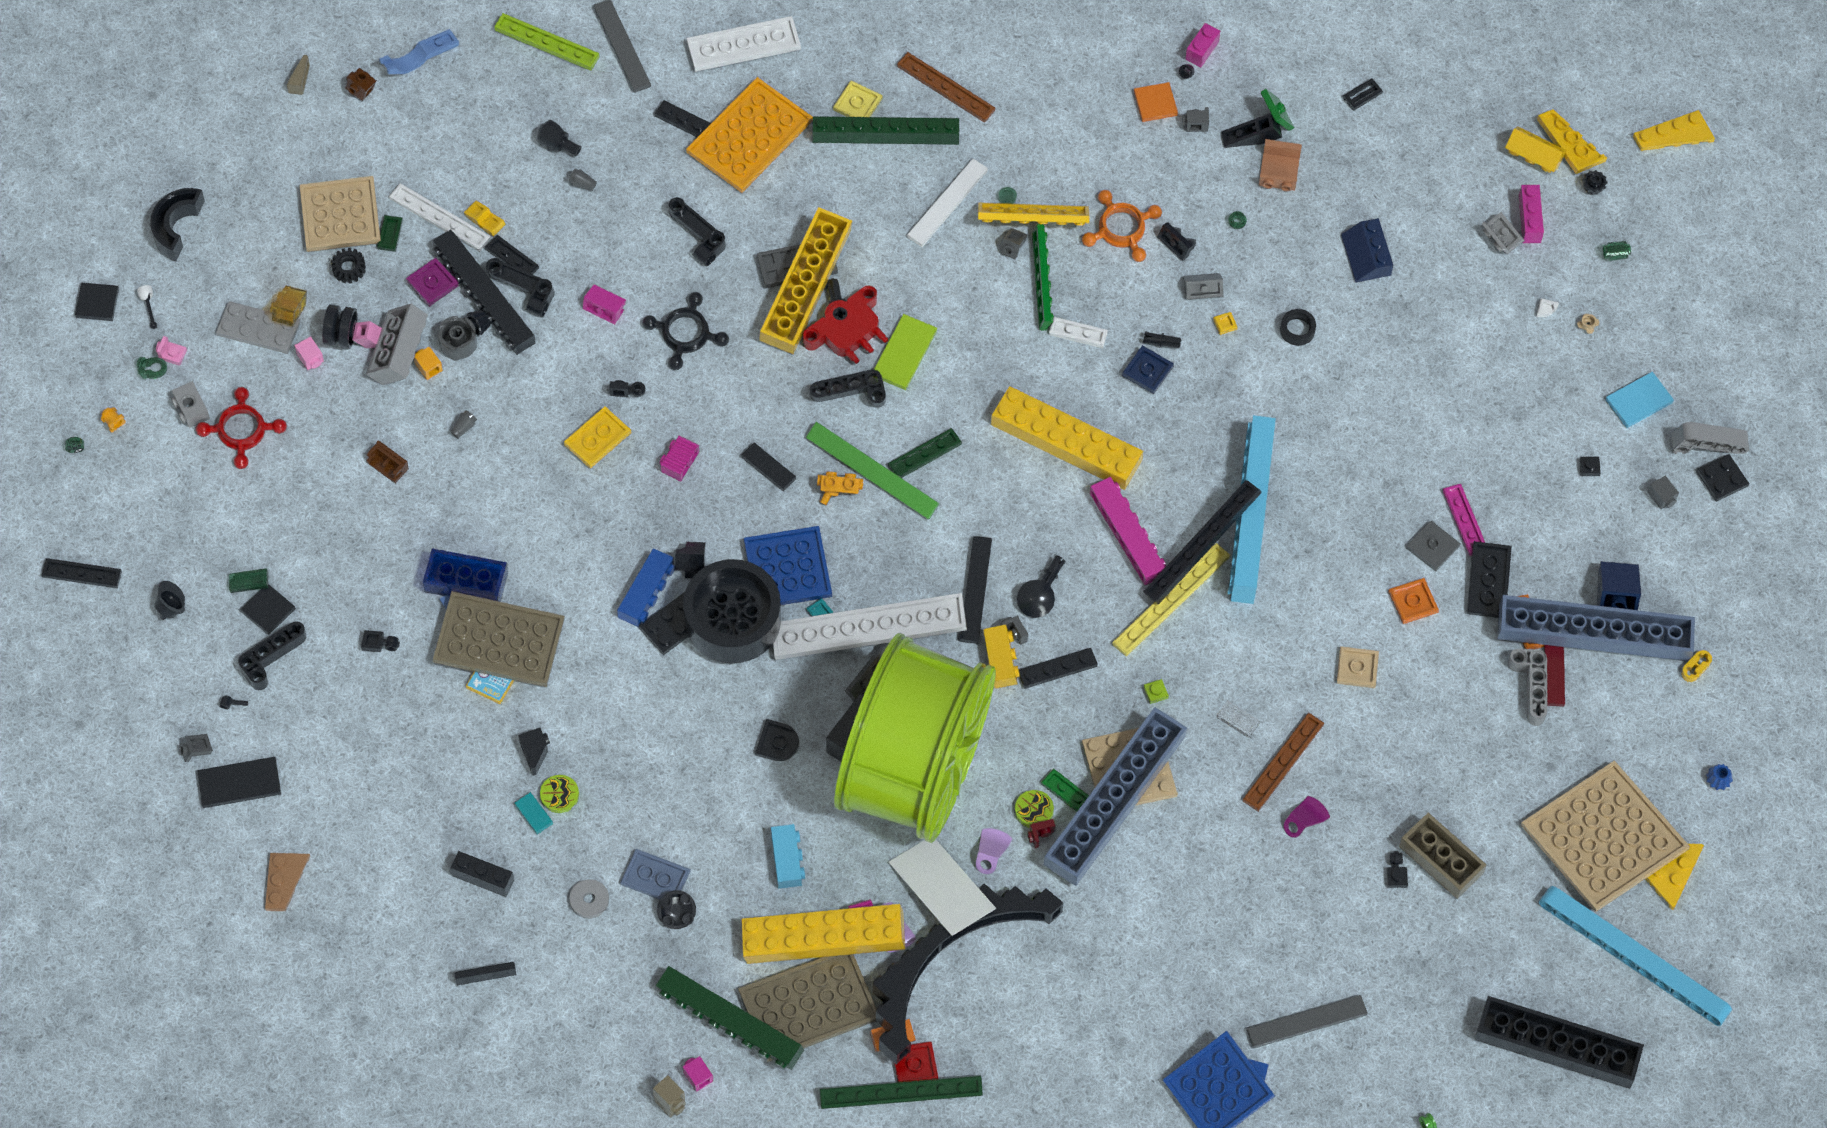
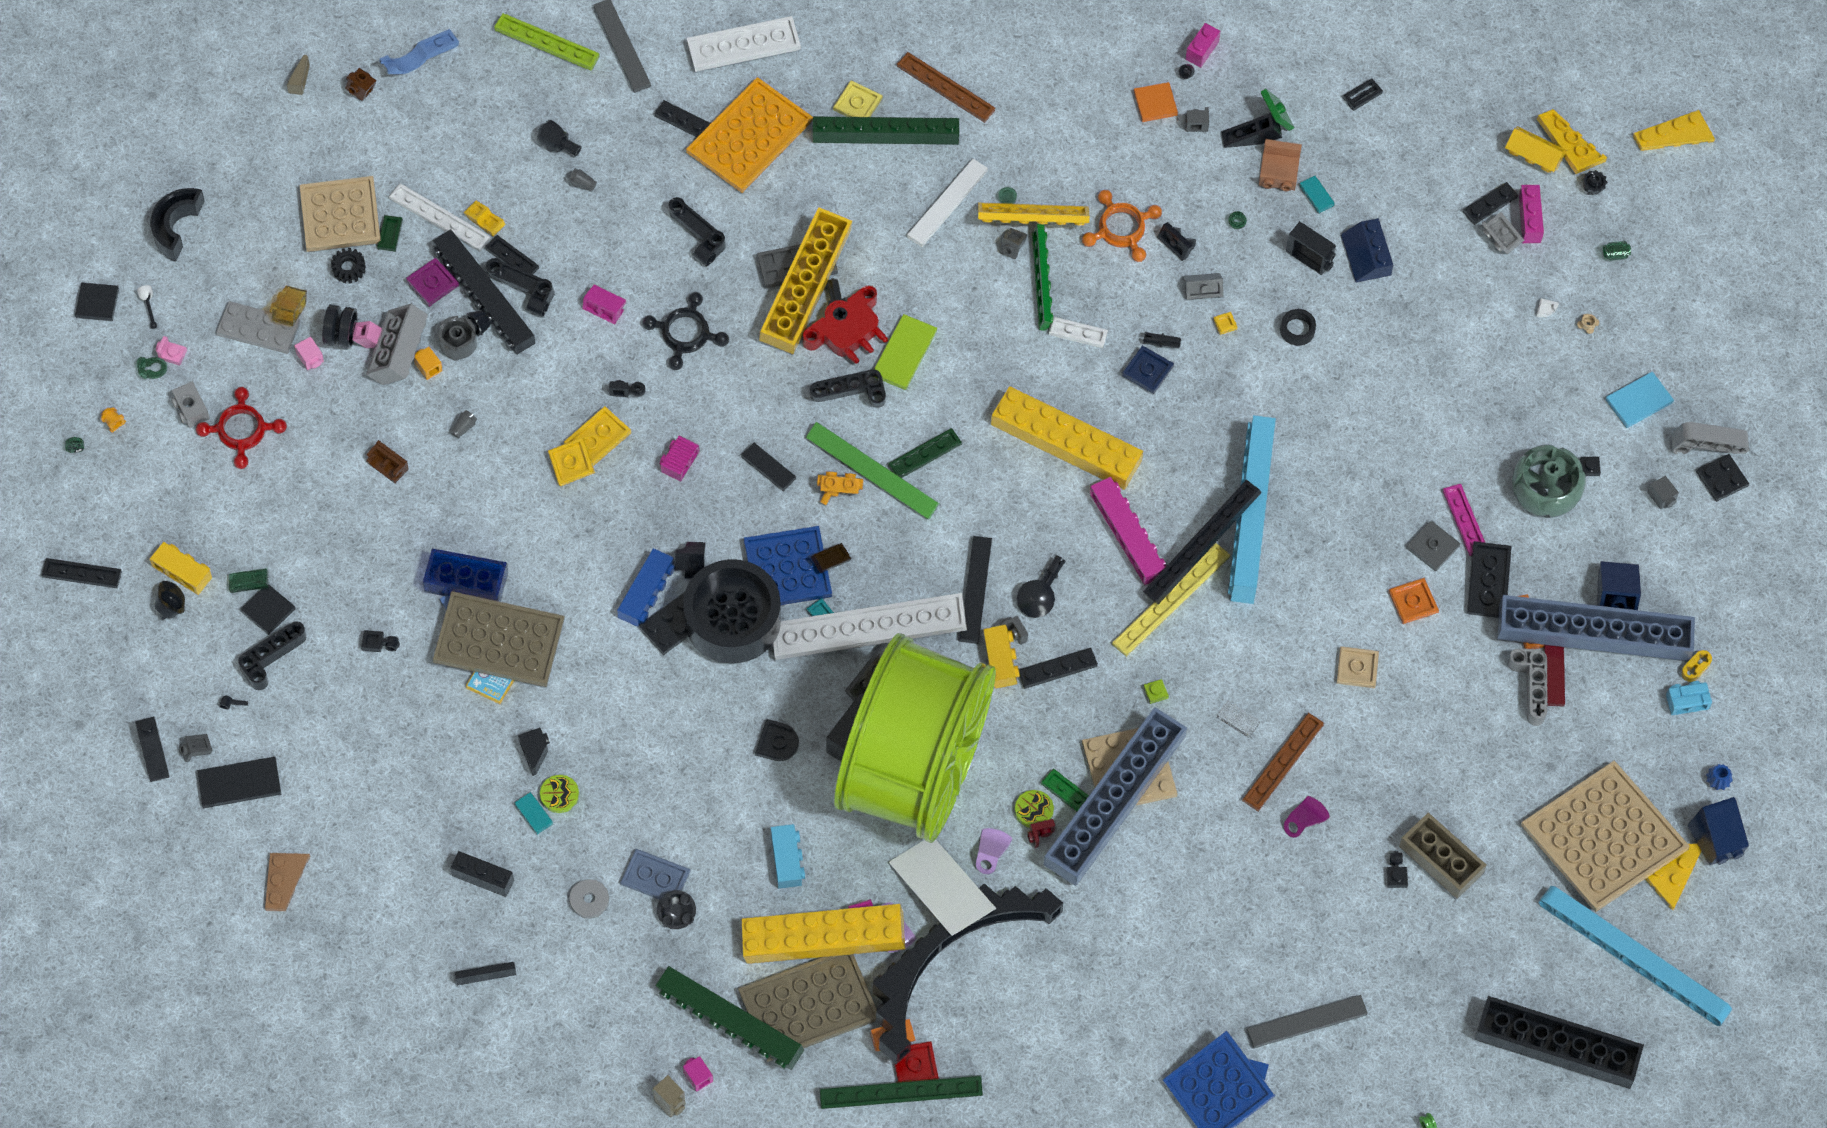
(152, 749): none -> black slope
(181, 567): none -> yellow brick
(571, 461): none -> yellow tile
(831, 558): none -> dark brown tile
(1311, 248): none -> black window
(1317, 194): none -> teal tile
(1490, 203): none -> black plate
(1557, 463): none -> sand green wheel
(1688, 698): none -> medium azure brick
(1719, 831): none -> dark blue slope

